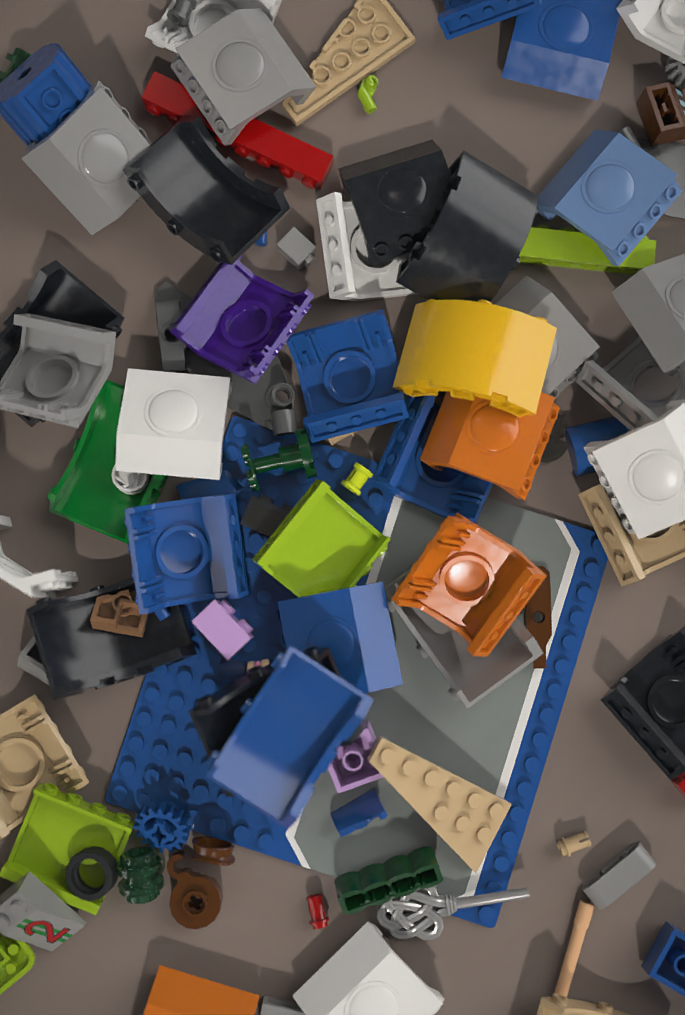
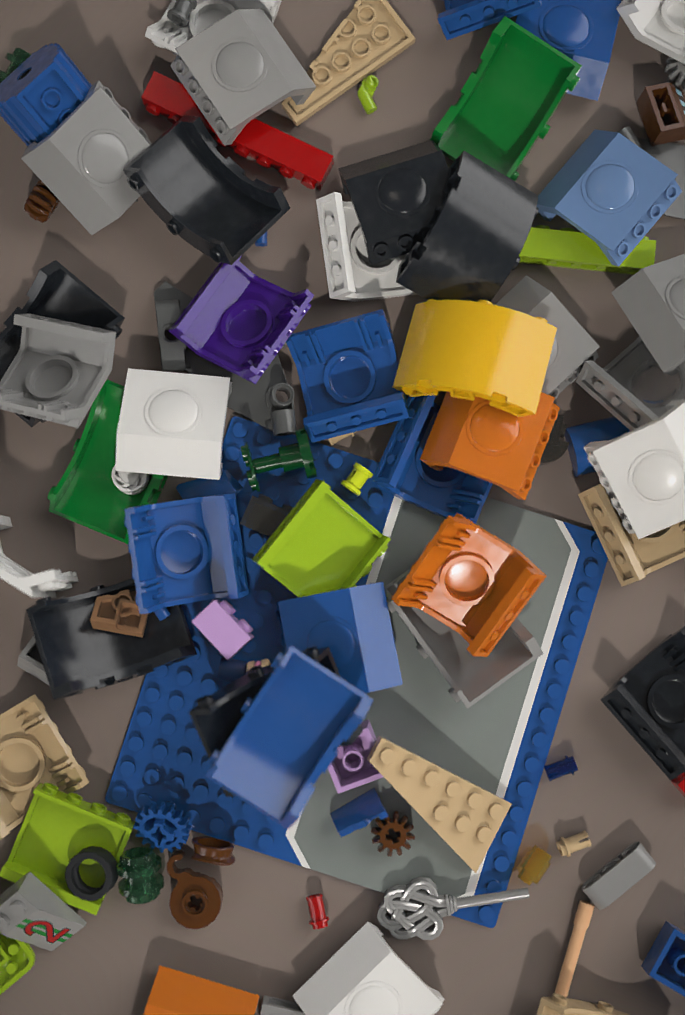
(41, 203): none -> reddish brown gear
(297, 249): light grey brick -> none
(386, 880): dark green brick -> none
(387, 841): none -> reddish brown gear
(507, 100): none -> green panel
(533, 865): none -> clear yellow brick
(540, 630): reddish brown piece -> none
(561, 768): none -> clear blue pin

